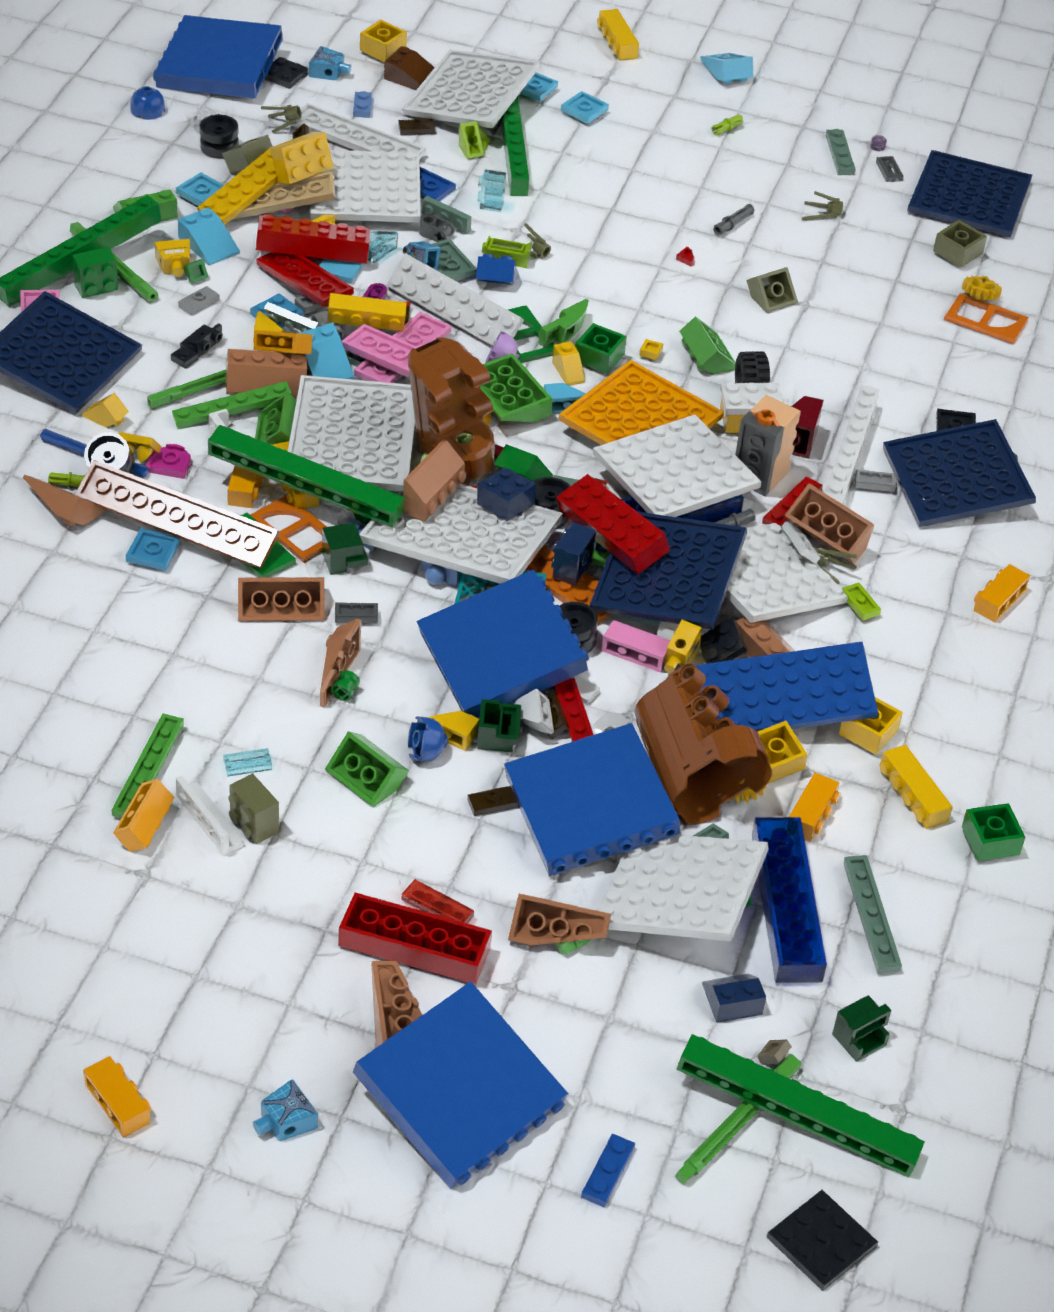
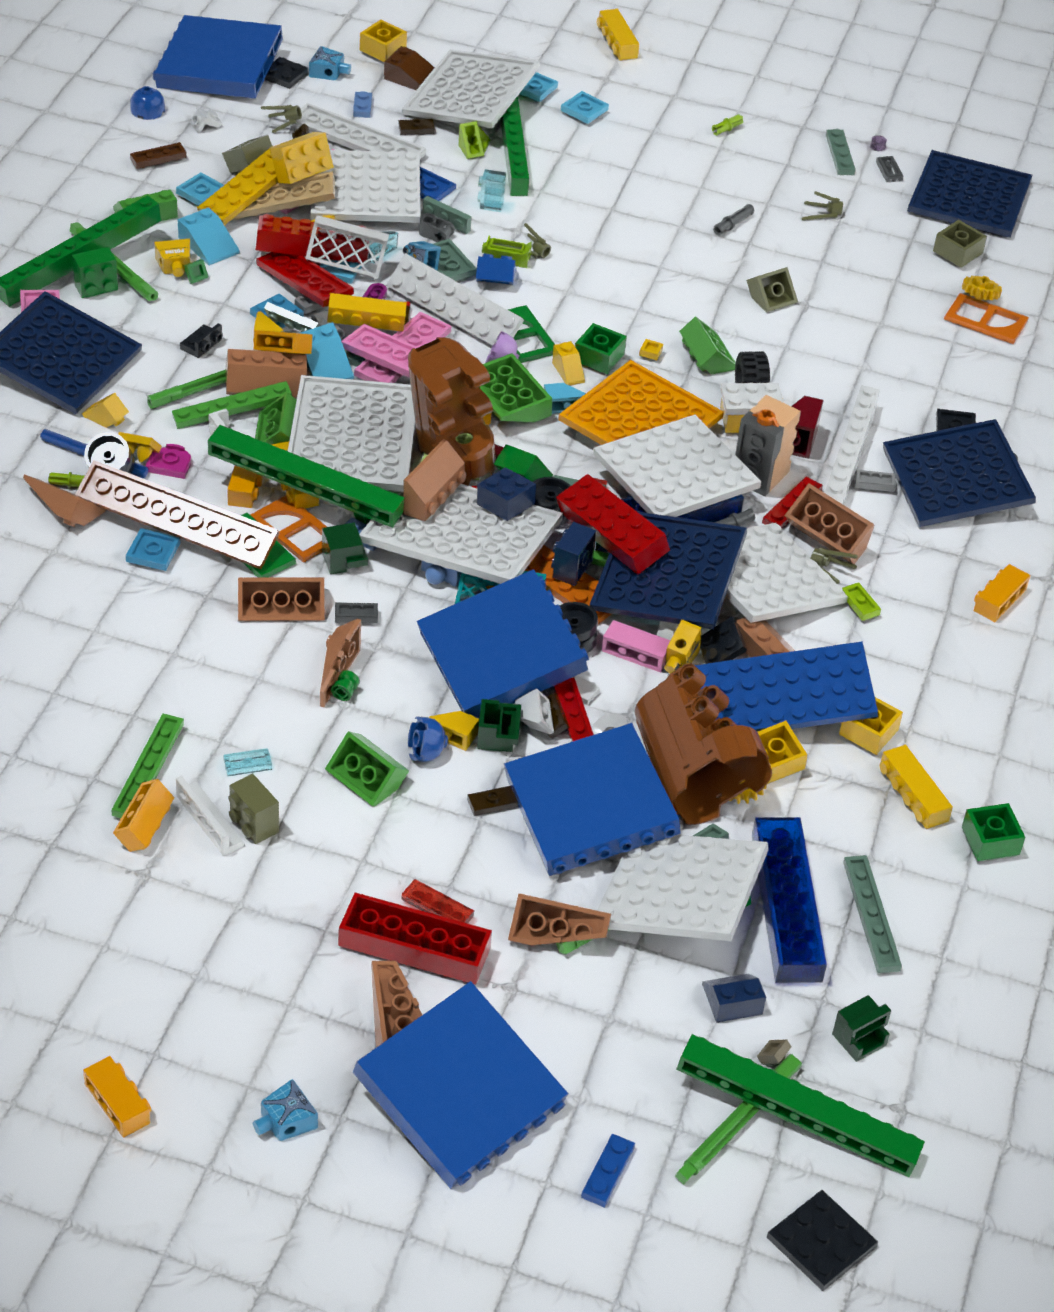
(158, 155): none -> reddish brown plate
(184, 356): black plate -> none
(198, 300): light grey plate -> none
(218, 134): black wheel -> none
(351, 230): none -> white fence
(566, 326): bright green slope -> none
(686, 256): red tile -> none
(729, 66): medium azure slope -> none
(801, 542): white tile -> none
(816, 804): light orange brick -> none

